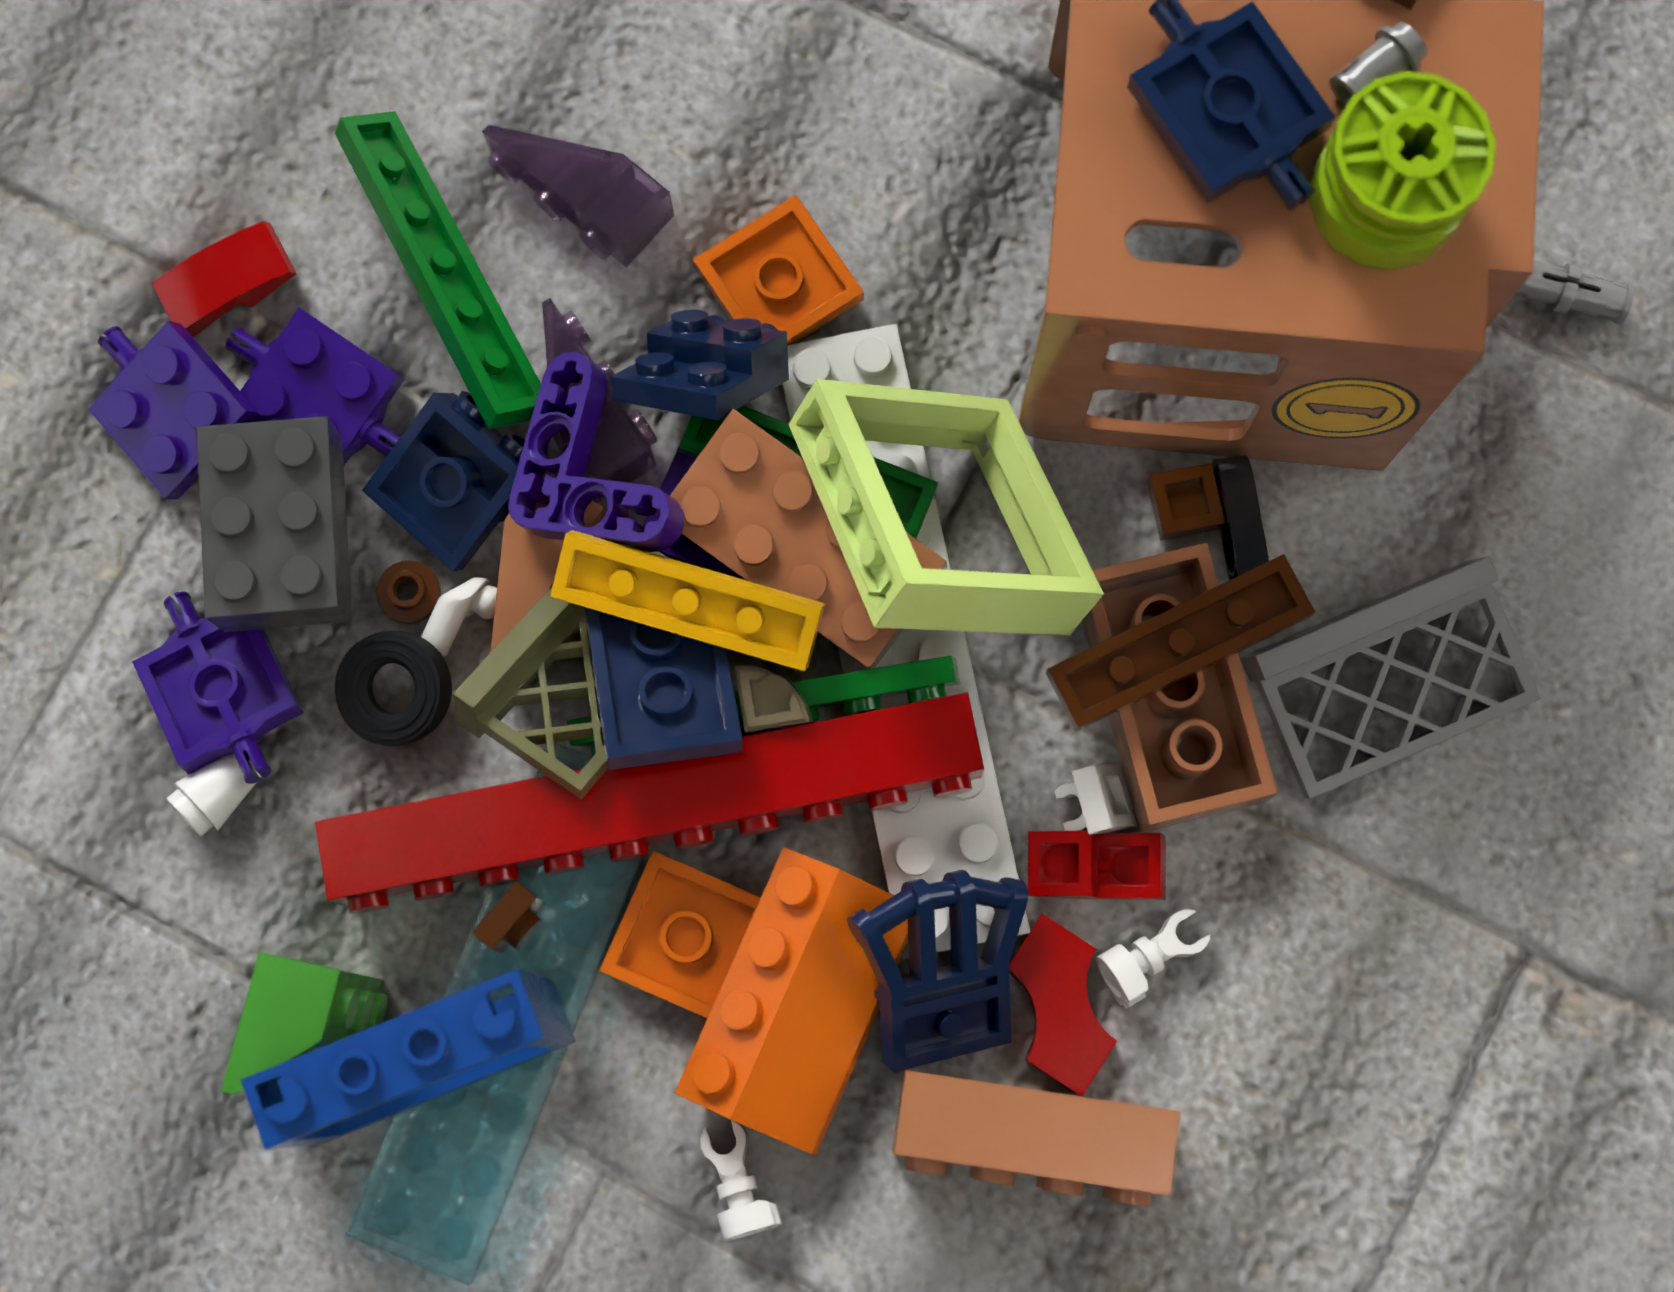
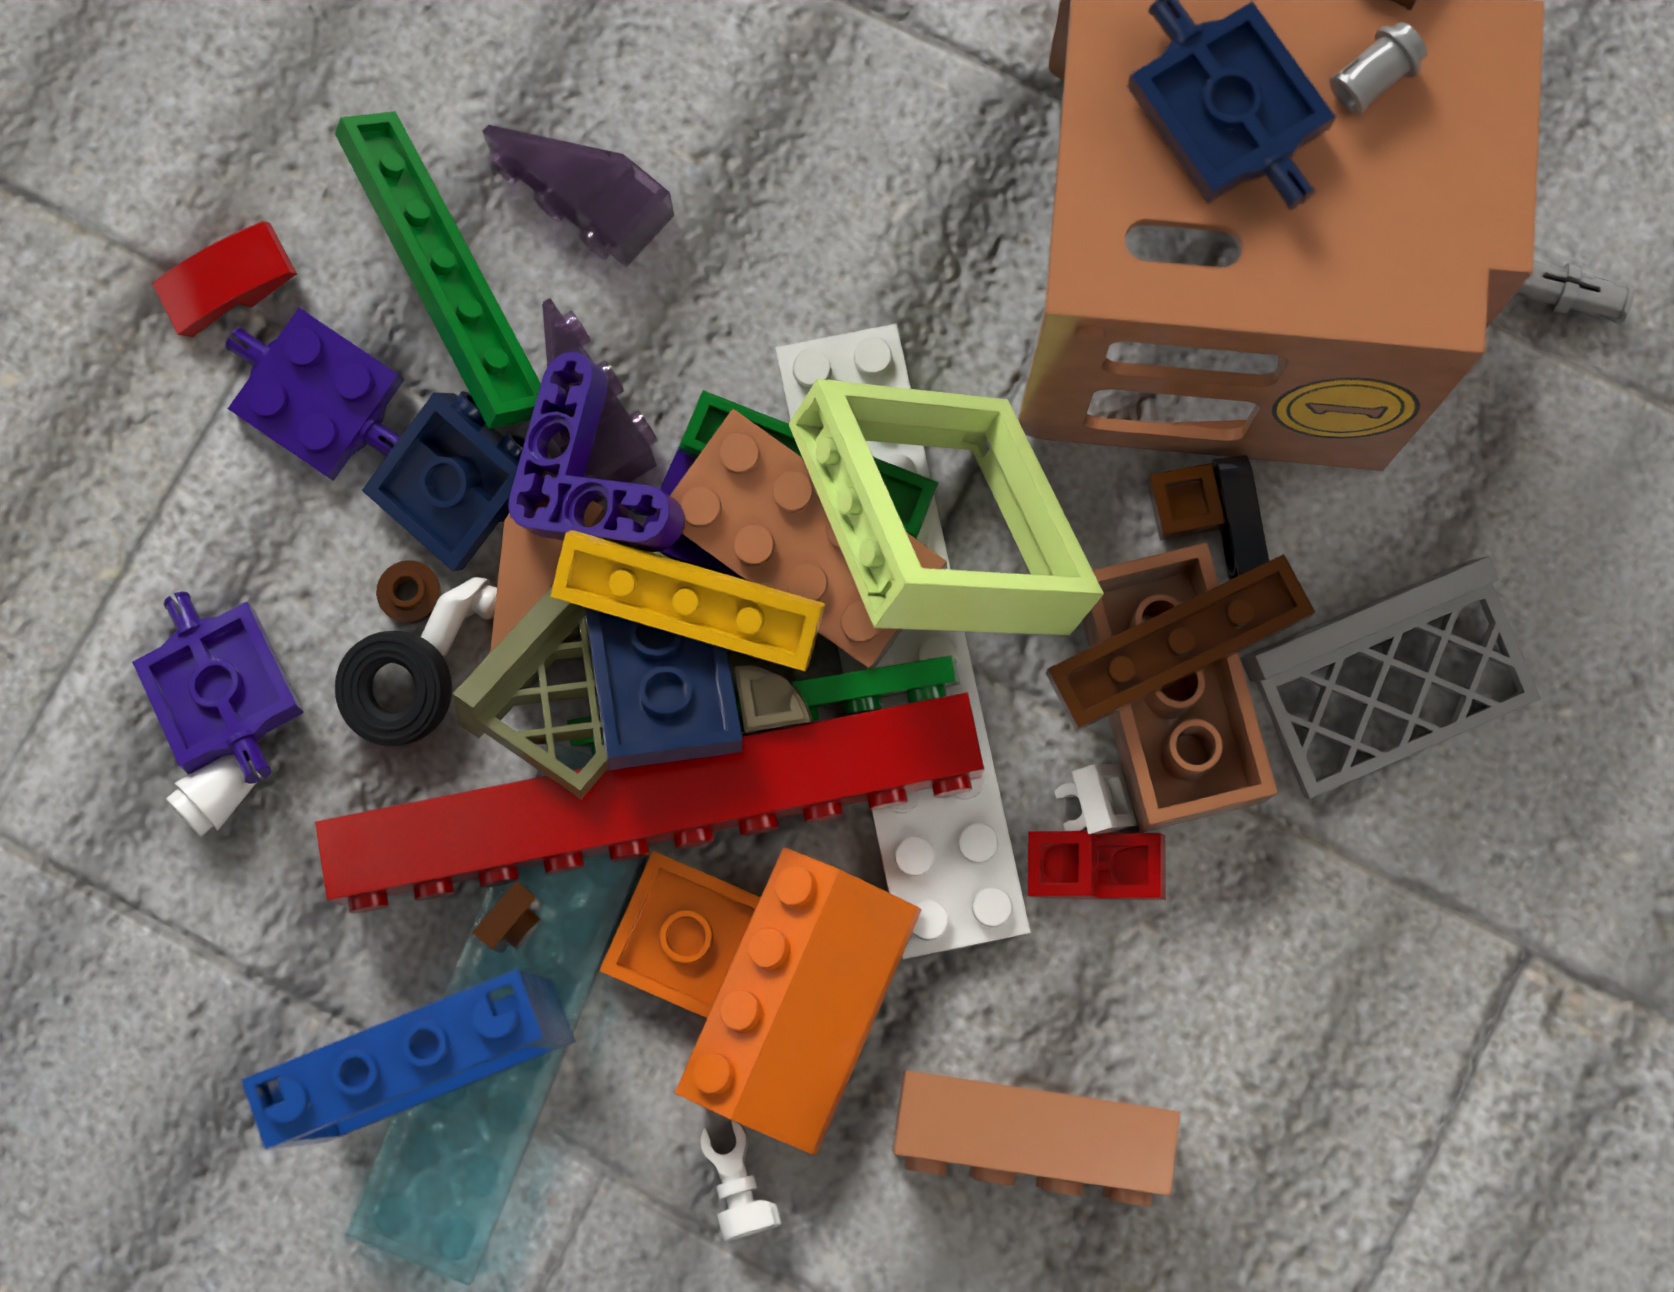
(161, 402): dark purple plate -> none
(273, 524): dark grey brick -> none
(297, 1010): bright green slope -> none
(704, 365): dark blue plate -> none
(780, 273): orange plate -> none
(952, 1007): dark blue plate -> none
(1067, 1036): red tile -> none
(1125, 970): white piece -> none
(1377, 202): lime wheel -> none

